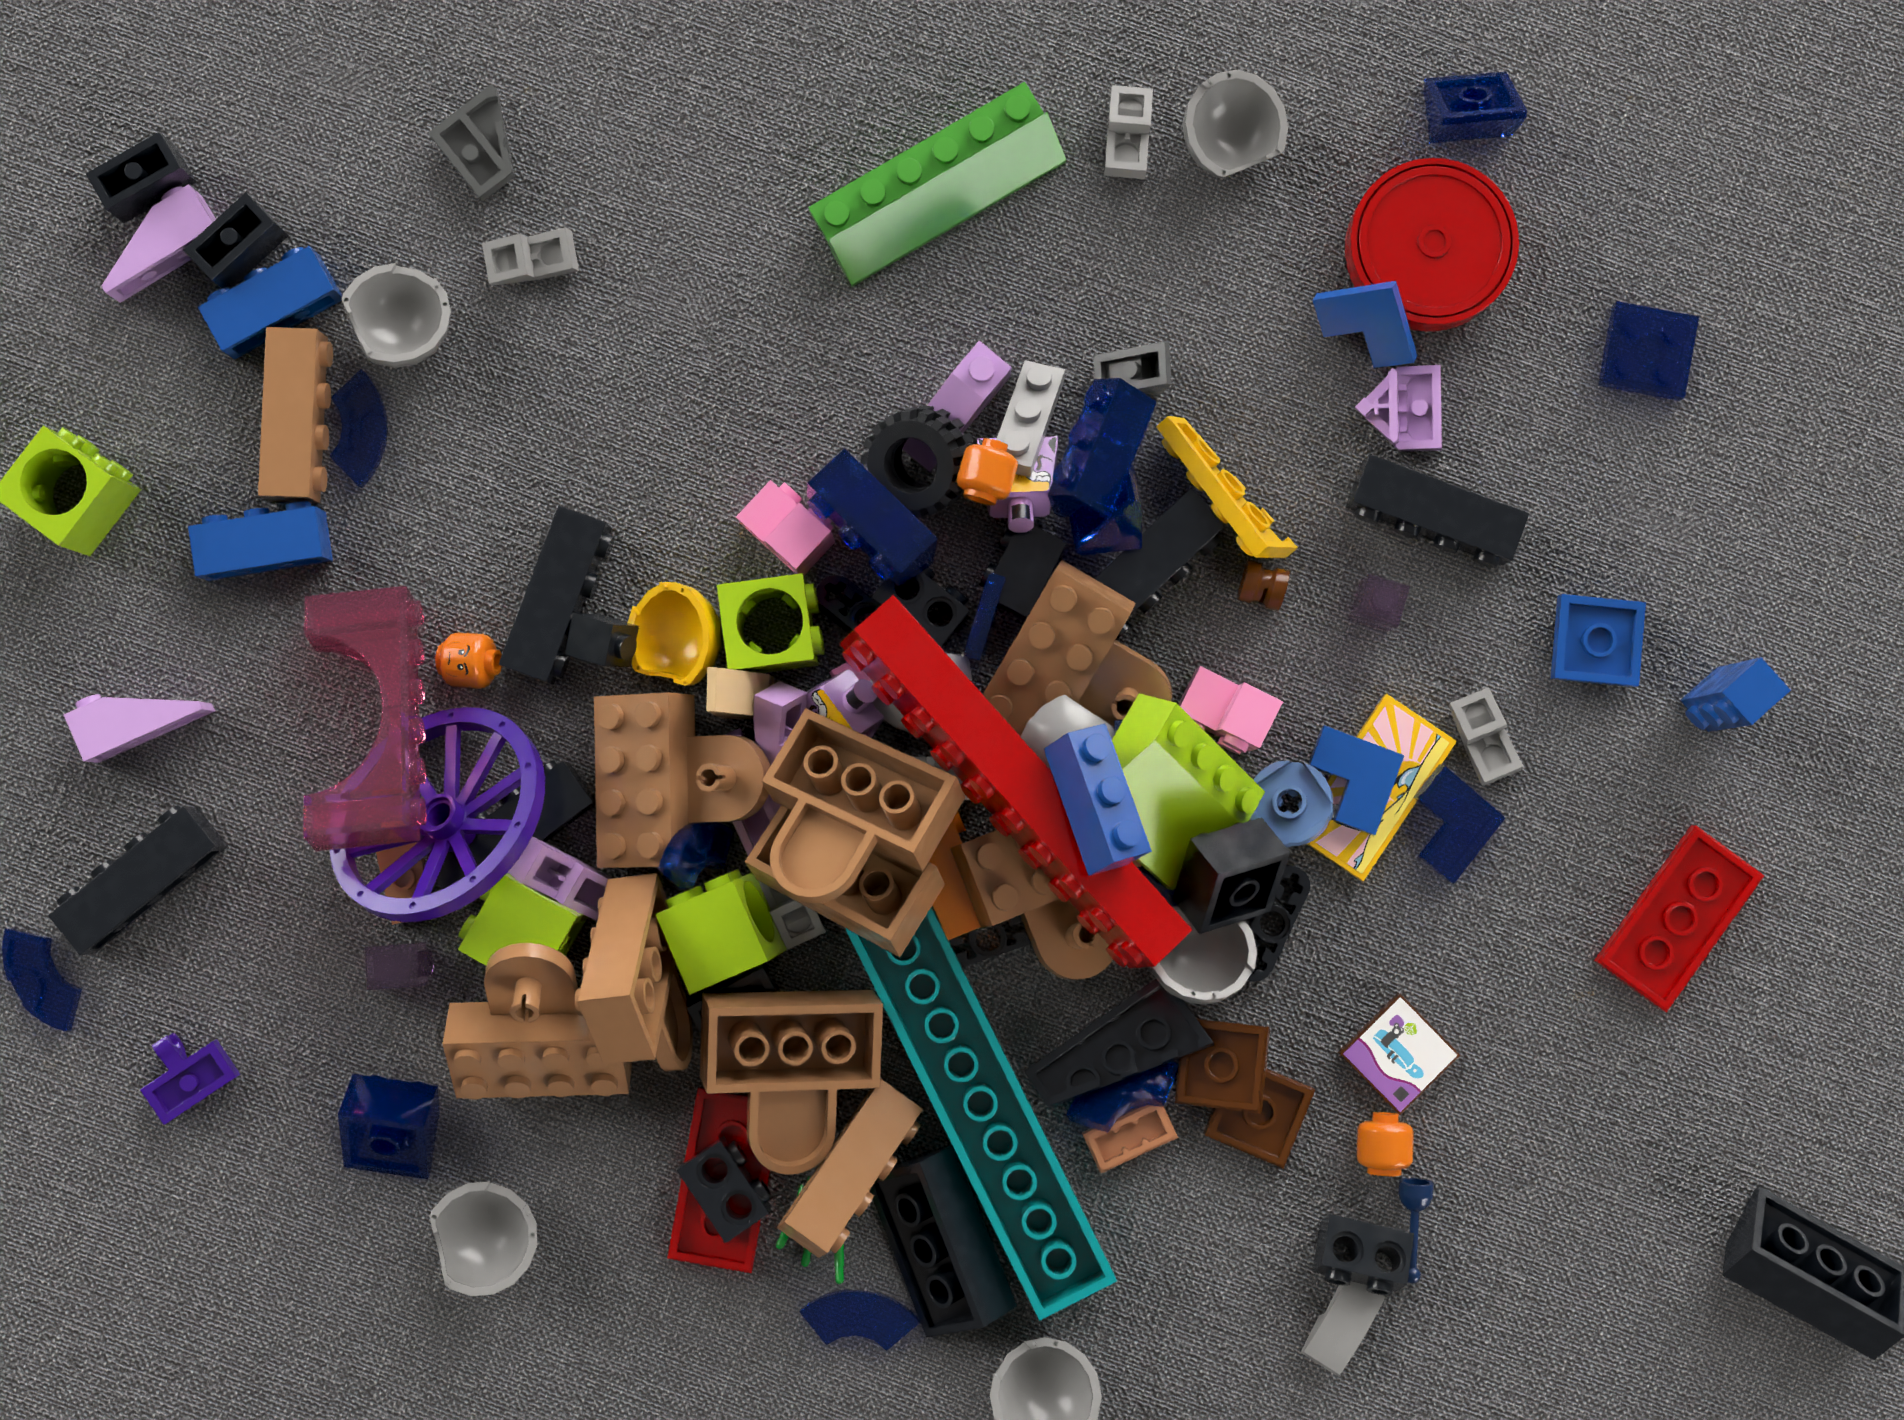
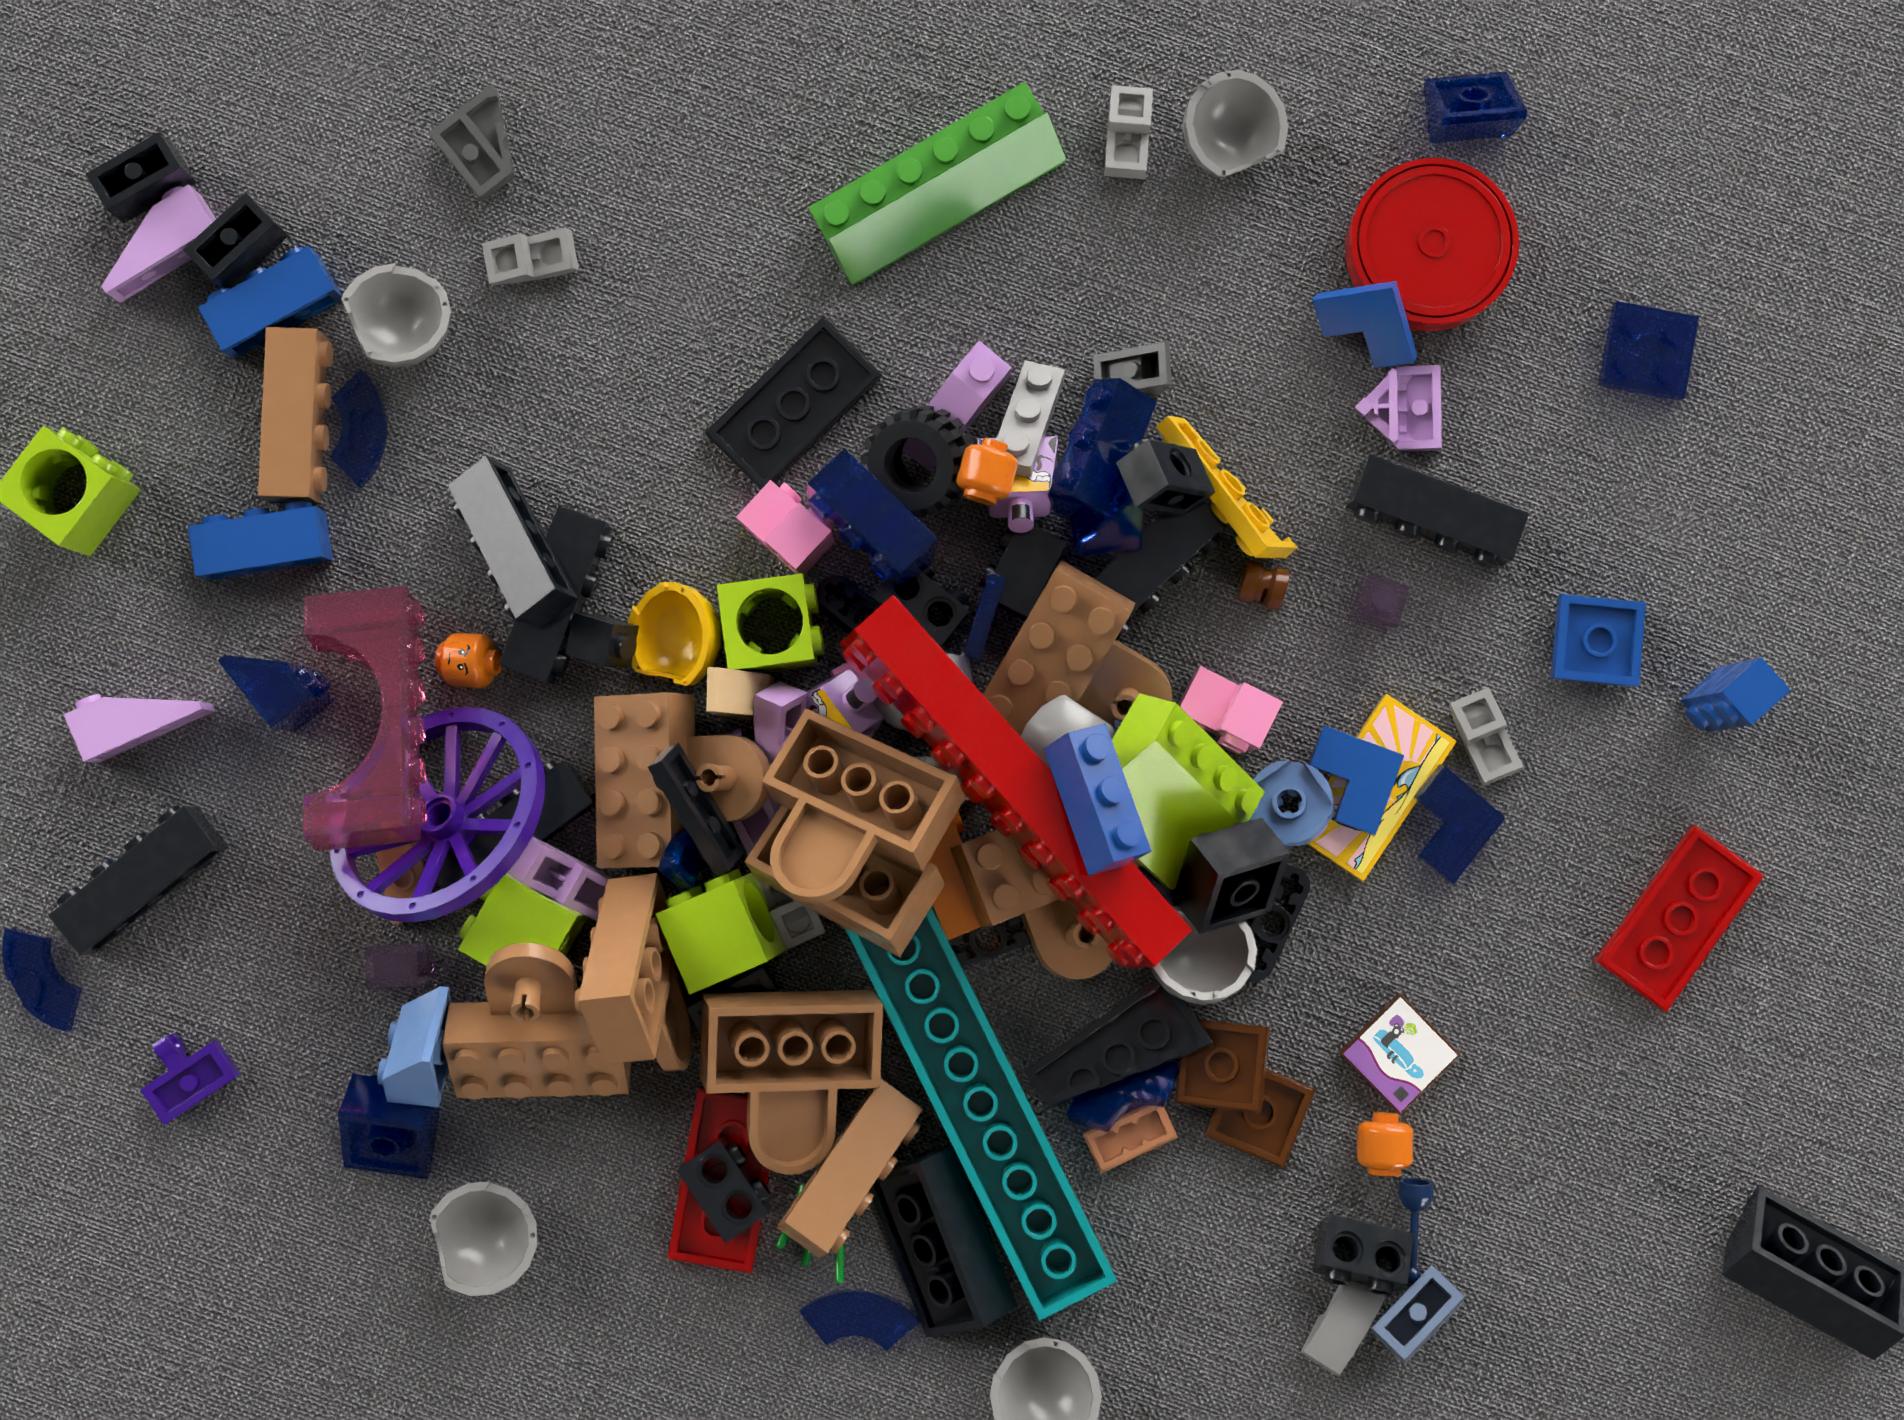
(280, 690): none -> clear blue slope
(417, 1059): none -> medium blue slope
(511, 543): none -> brick
(696, 809): none -> black plate
(794, 404): none -> black tile
(1165, 477): none -> black brick
(1418, 1314): none -> sand blue brick

